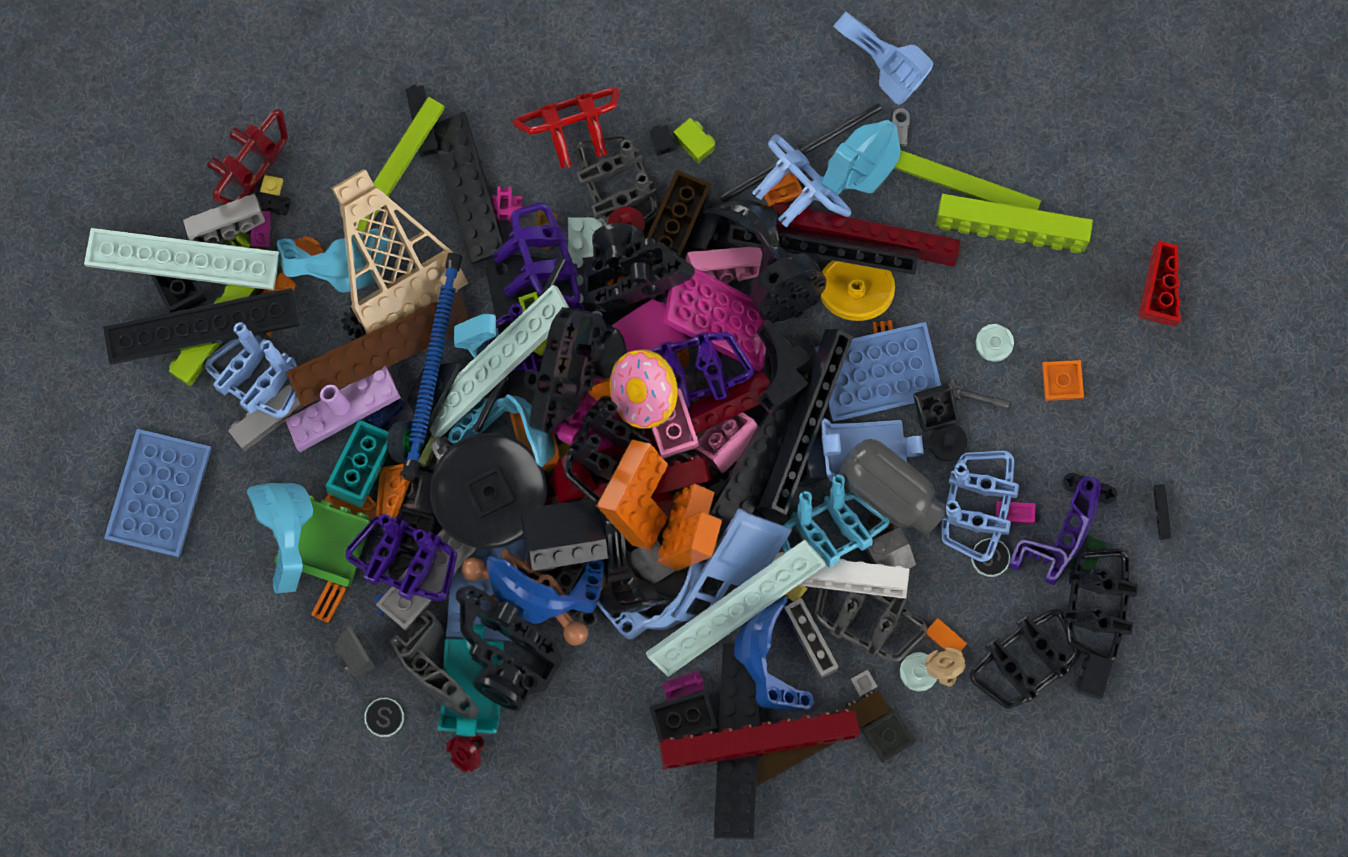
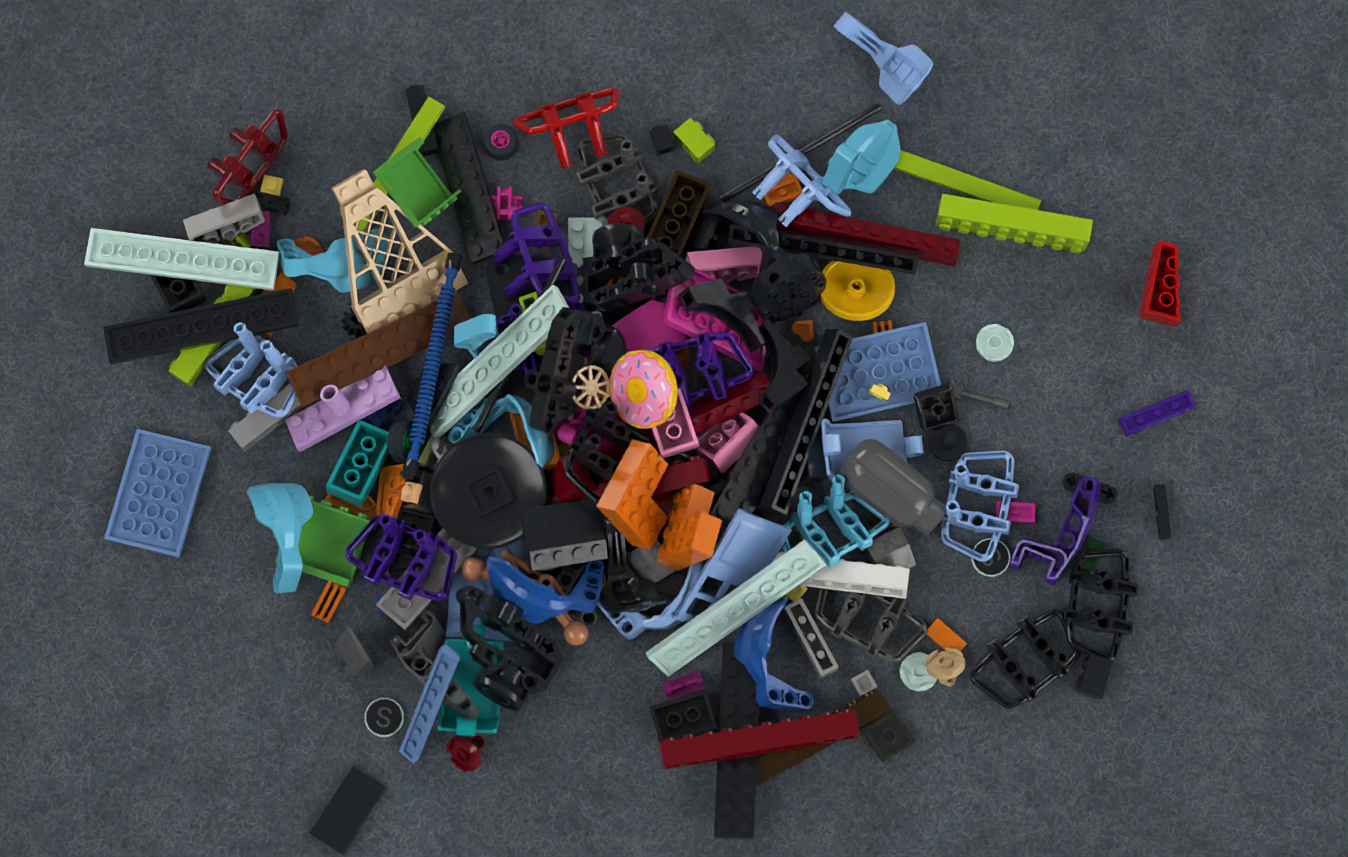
(347, 810): none -> black tile
(411, 492): none -> light nougat plate
(414, 185): none -> bright green panel
(429, 703): none -> medium blue plate
(497, 136): none -> black wheel
(591, 387): none -> tan wheel
(732, 309): none -> black arch
(804, 330): none -> orange tile
(879, 391): none -> light yellow plate
(902, 127): light grey piece -> none
(1062, 380): orange plate -> none
(1157, 413): none -> dark purple tile

